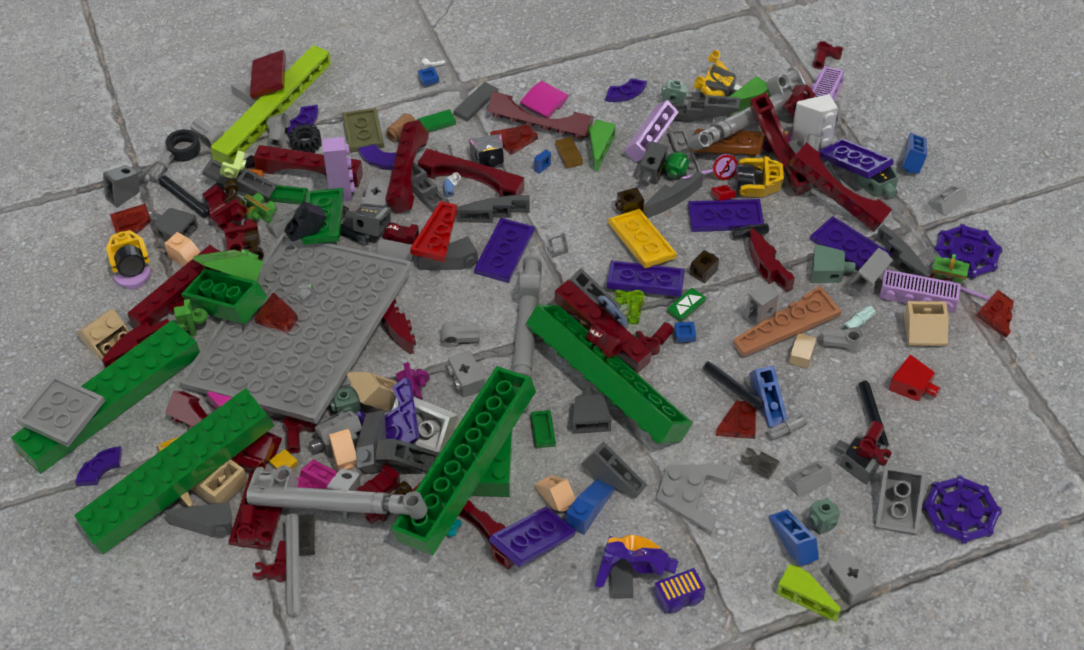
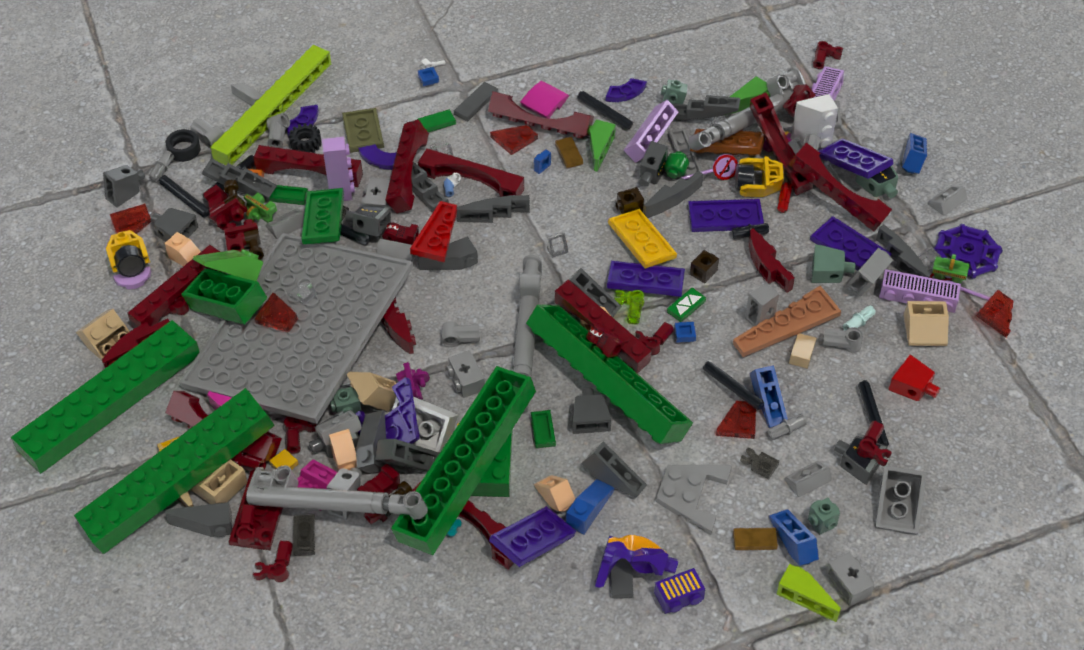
(60, 410): light grey plate -> none
(94, 469): dark purple tile -> none
(187, 317): bright green hips -> none
(232, 171): yellowish green bracket -> none
(268, 74): dark red tile -> none
(292, 565): light grey axle -> none
(305, 221): black slope -> none
(395, 129): medium nougat head -> none
(487, 150): black torso -> none
(504, 250): dark purple tile -> none
(605, 110): none -> black axle
(614, 311): sand blue tile -> none
(718, 80): torso -> none
(723, 192): red tile -> none
(755, 539): none -> pearl gold tile
(784, 198): none -> red axle
(967, 500): dark purple plate -> none

